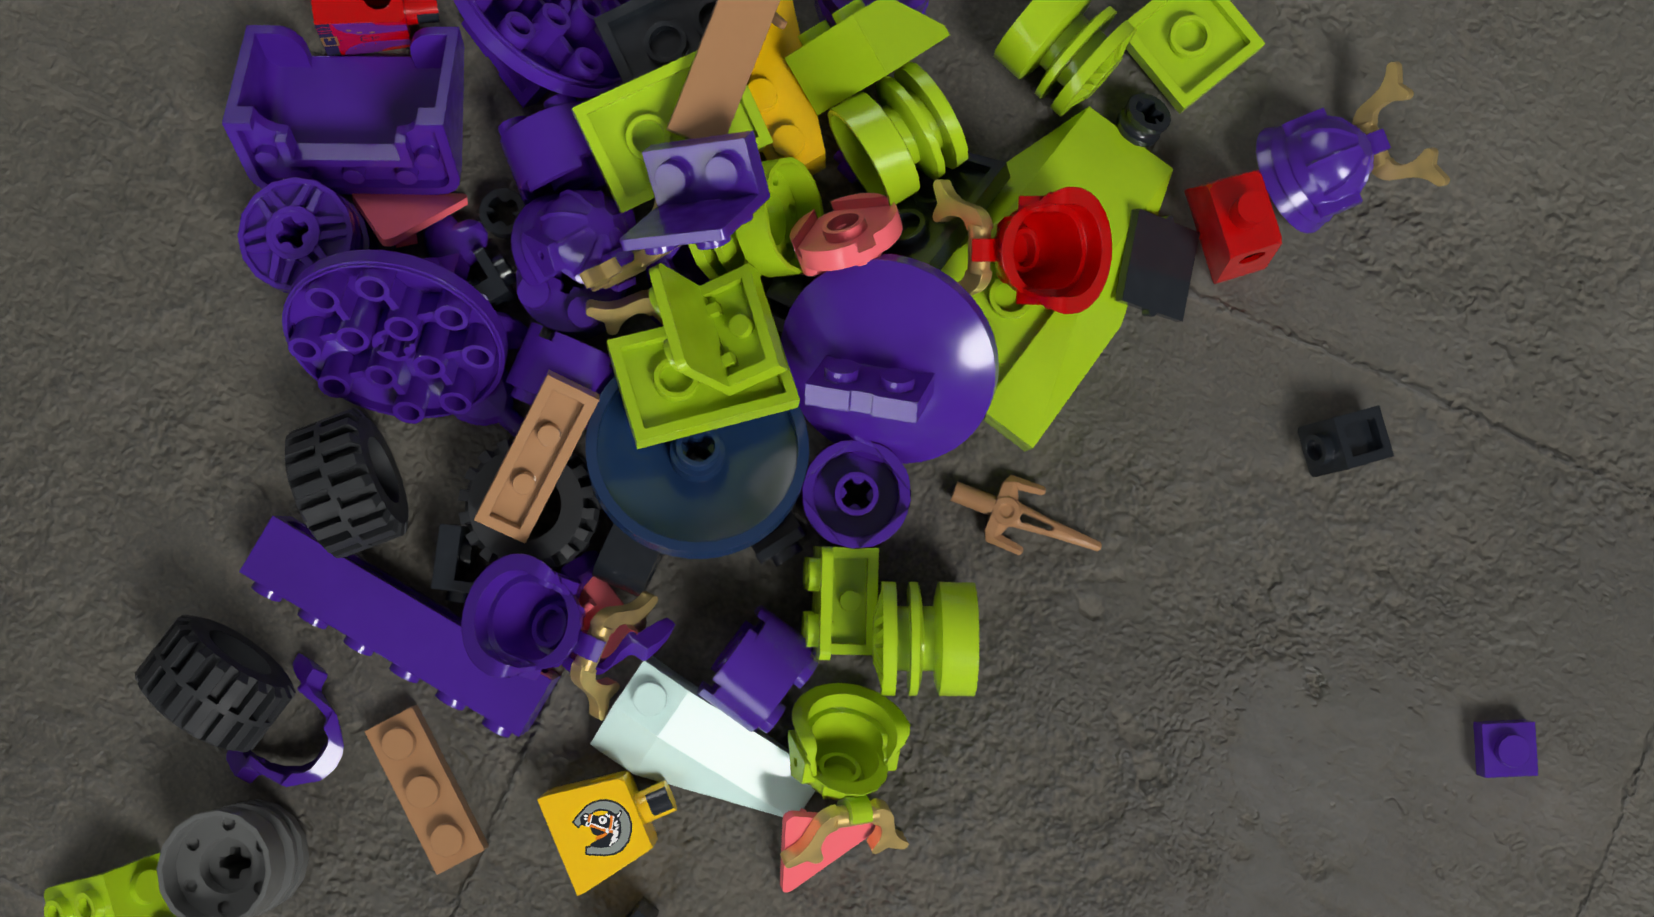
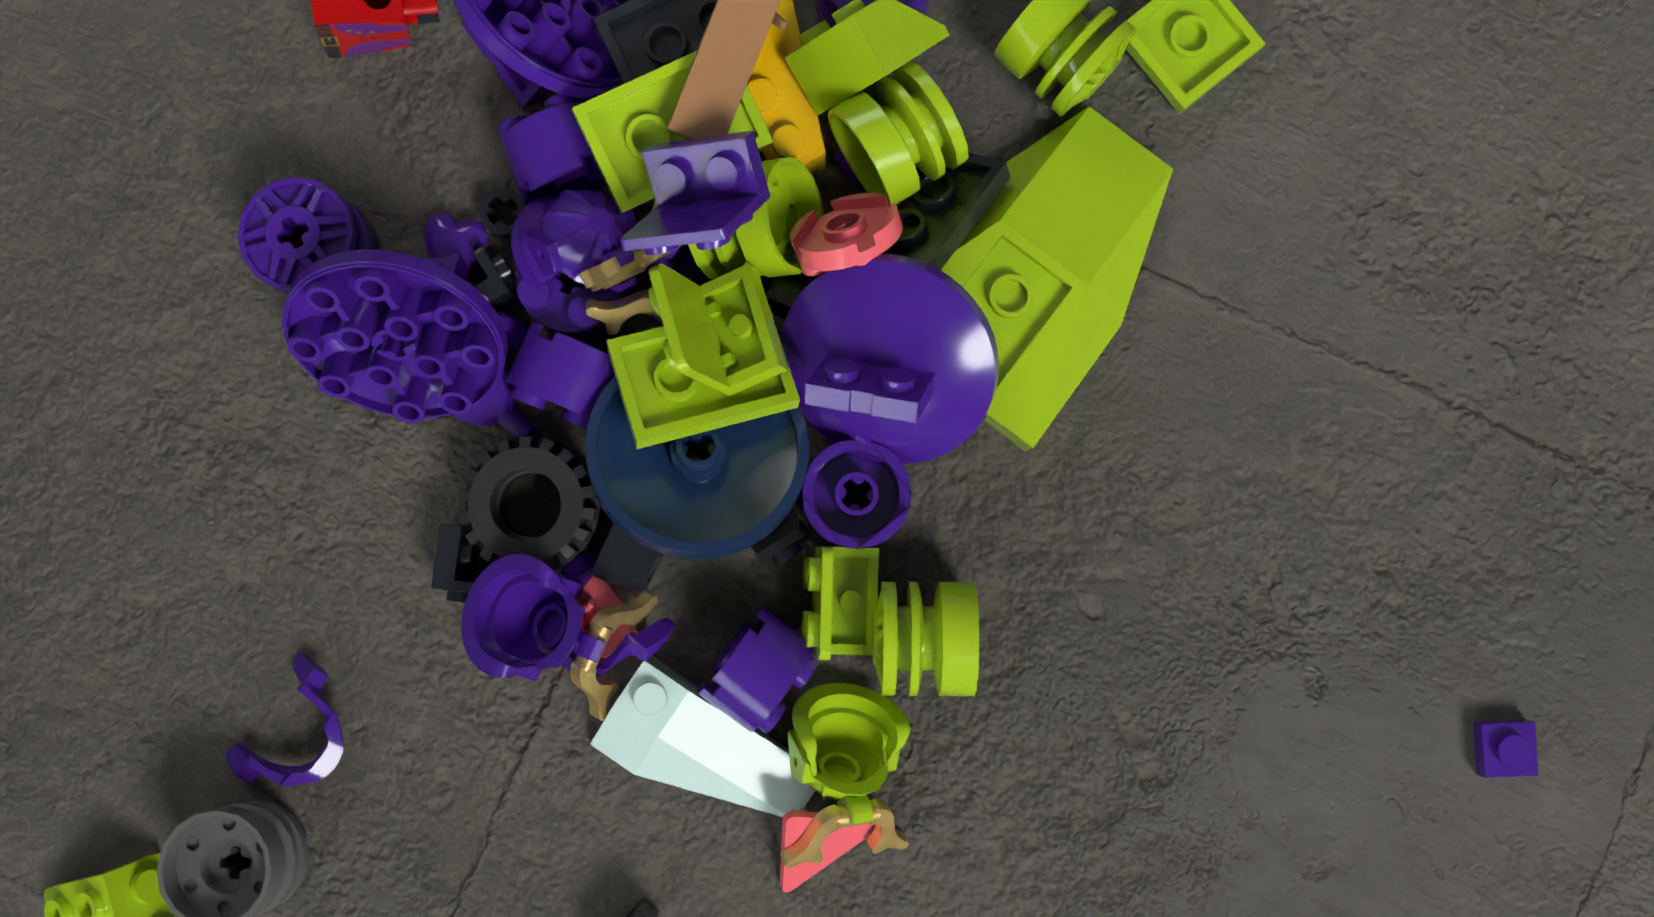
(214, 683): black tyre -> none
(346, 483): black tyre -> none
(349, 118): dark purple windscreen -> none
(391, 620): dark purple brick -> none
(401, 216): coral piece -> none
(427, 789): medium nougat plate -> none
(537, 456): medium nougat plate -> none
(603, 824): yellow torso -> none
(1005, 512): medium nougat piece -> none
(1046, 250): red helmet -> none
(1143, 119): black bush -> none
(1157, 265): black piece -> none
(1235, 223): red torso -> none
(1323, 161): dark purple helmet -> none
(1345, 442): black bracket -> none

